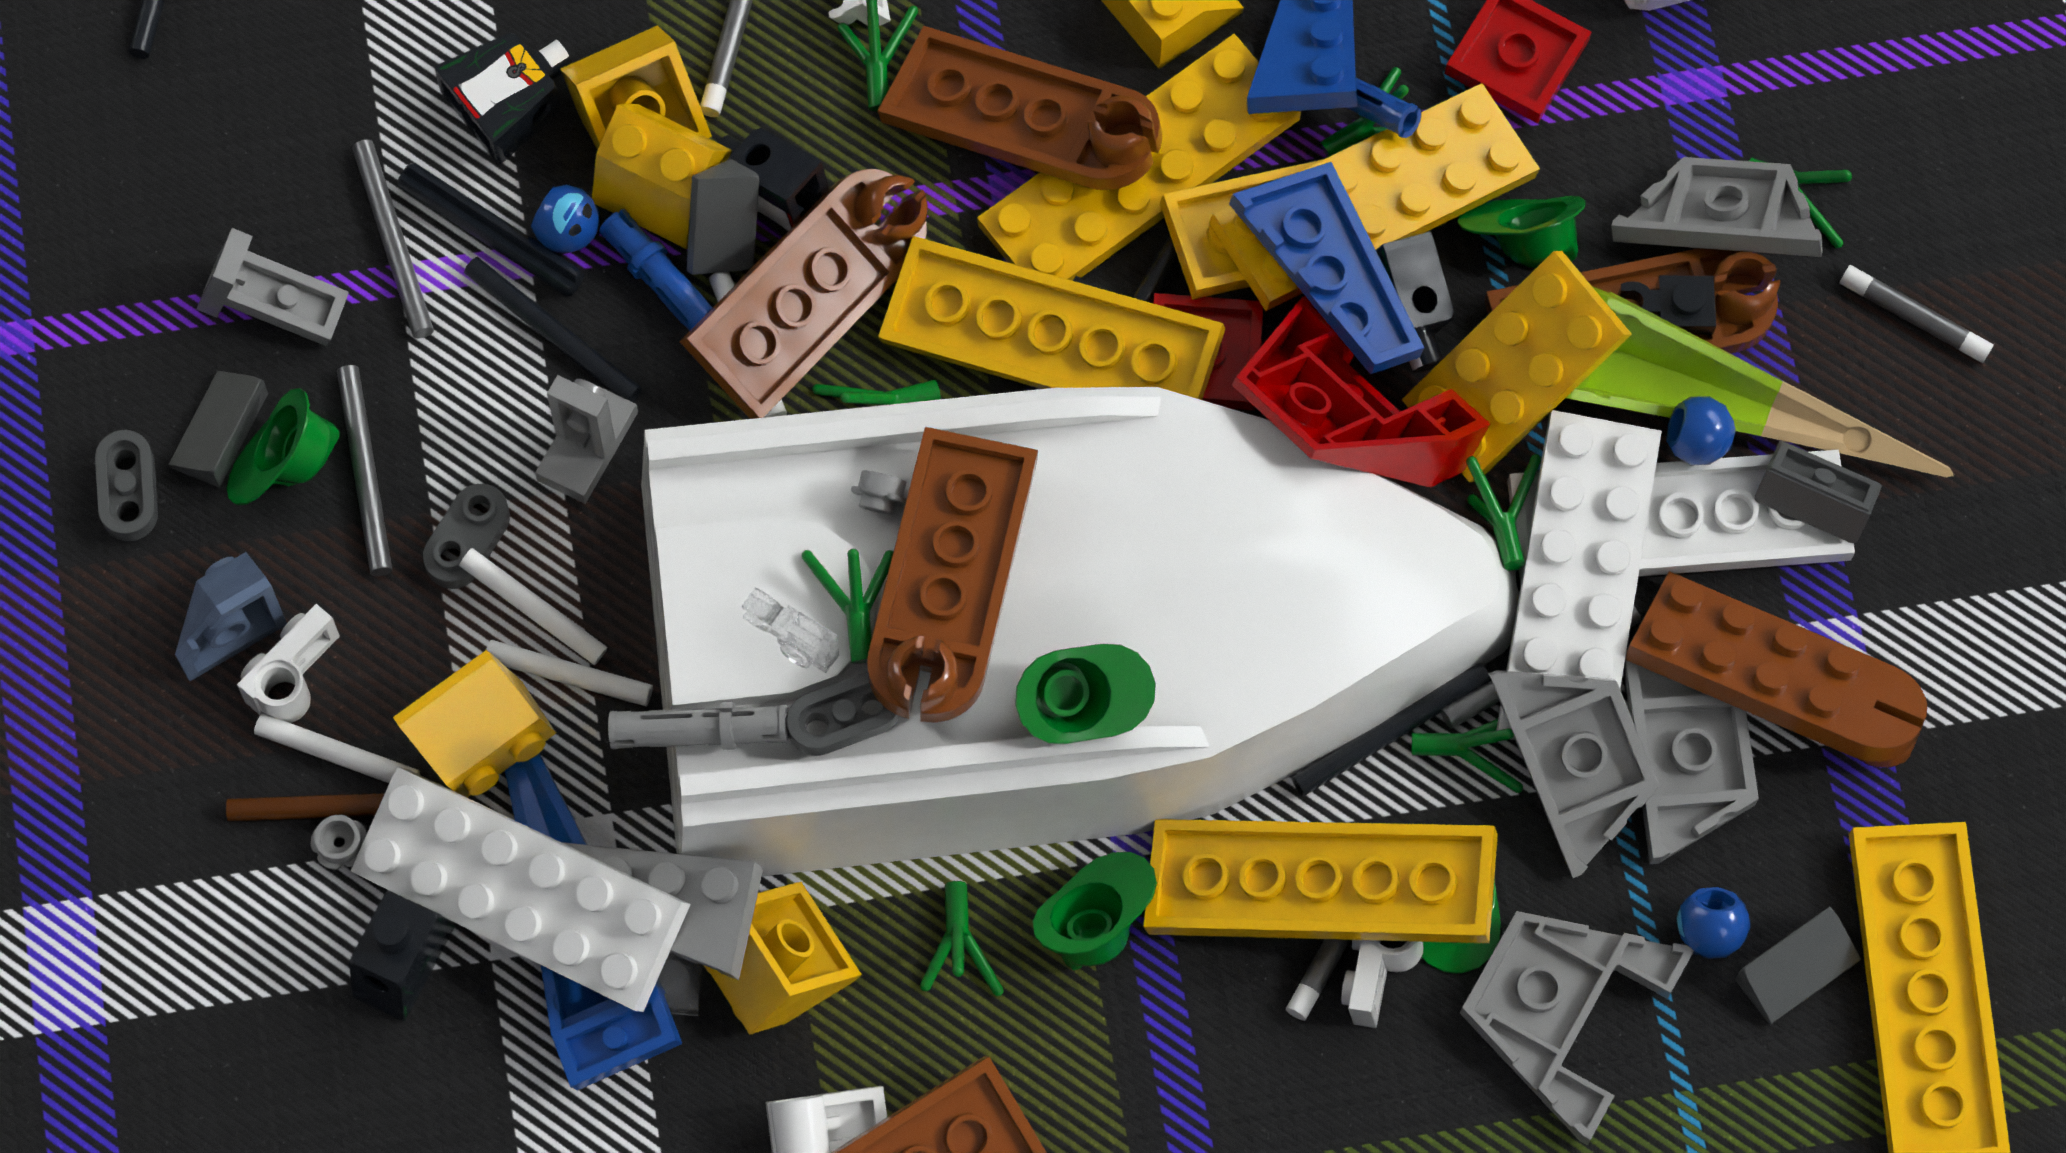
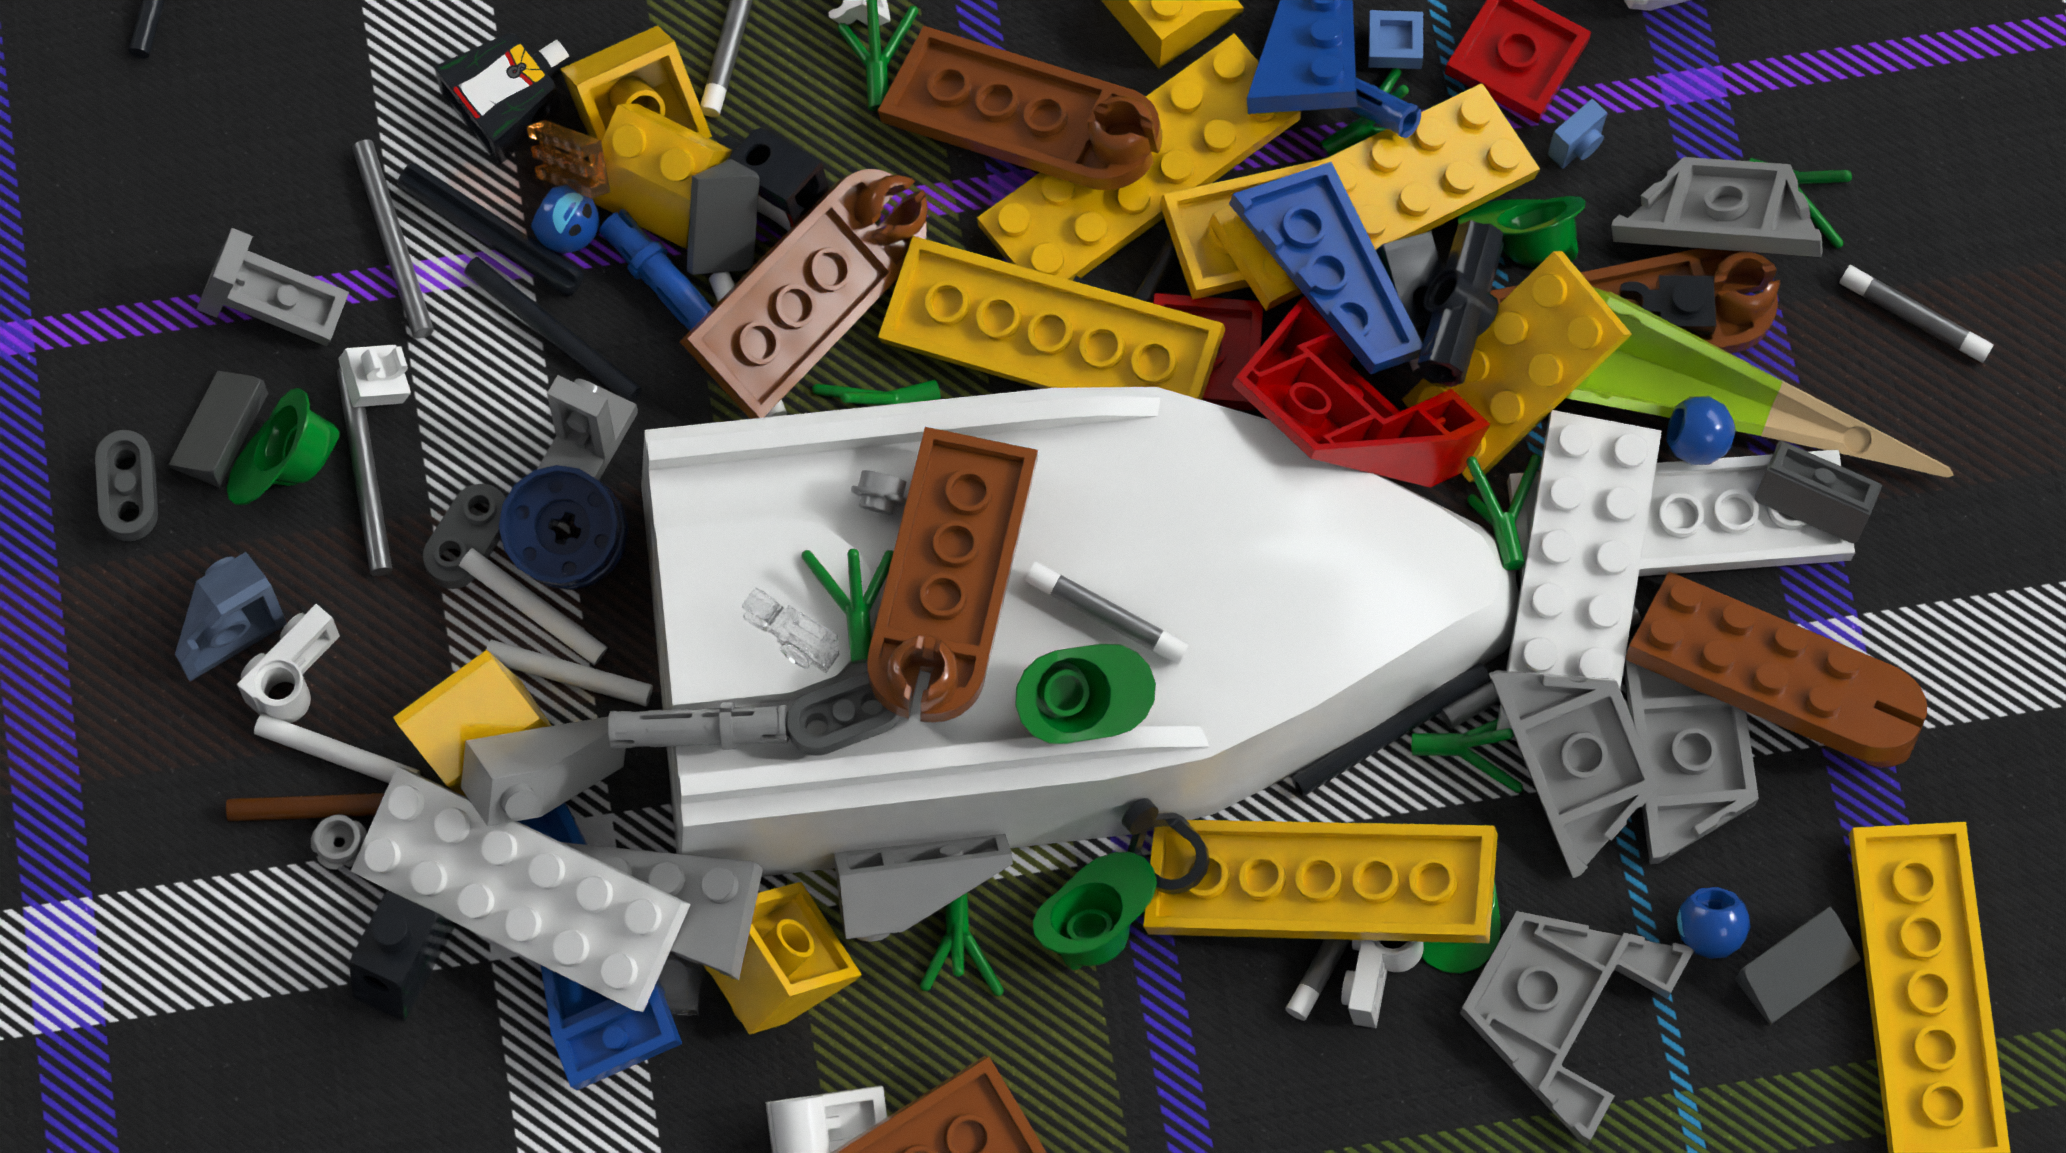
(375, 375): none -> white tile
(536, 769): none -> light grey slope
(552, 498): none -> dark blue wheel
(569, 169): none -> clear orange tile
(903, 884): none -> light grey slope
(1106, 612): none -> flat silver bar
(1145, 815): none -> black piece
(1395, 39): none -> medium blue plate
(1460, 303): none -> black piece
(1578, 134): none -> medium blue plate

